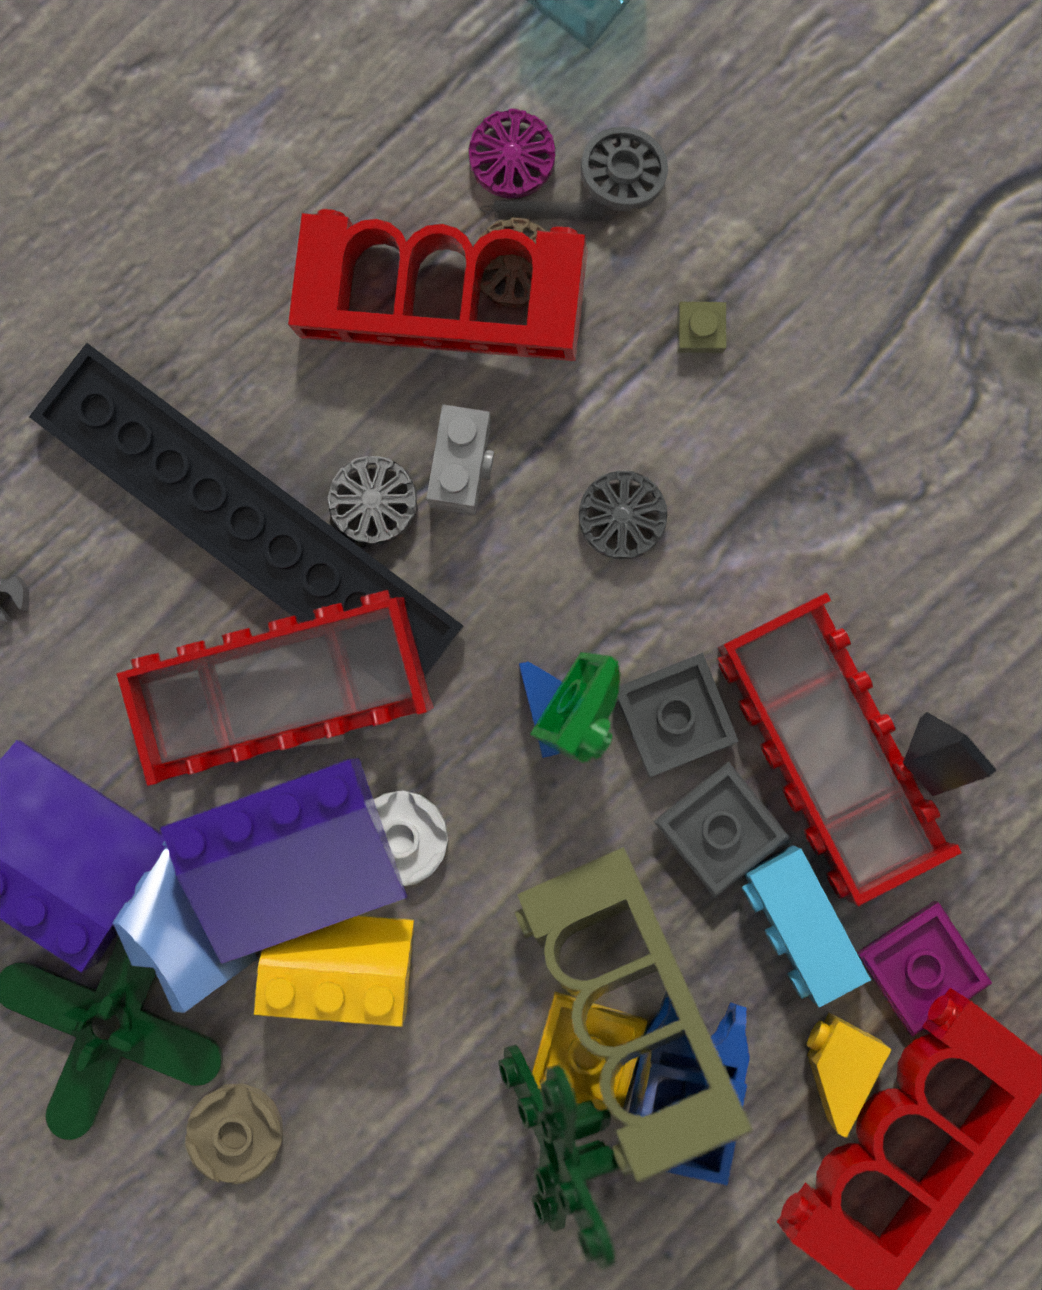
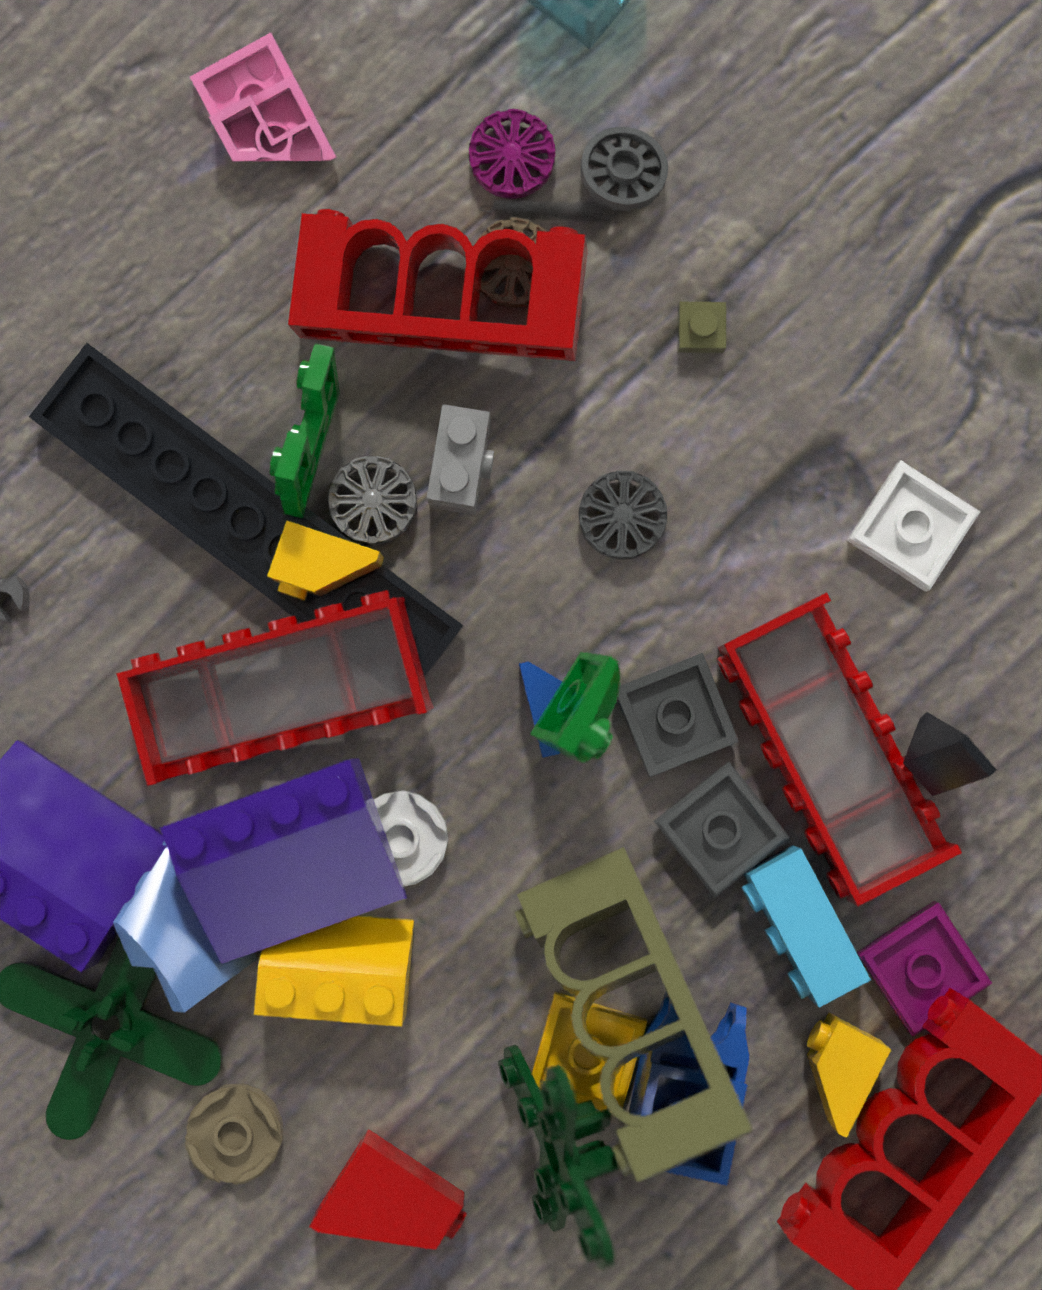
(261, 107): none -> bright pink slope
(299, 458): none -> green plate
(318, 561): none -> yellow slope
(390, 1199): none -> red slope
(913, 526): none -> white tile

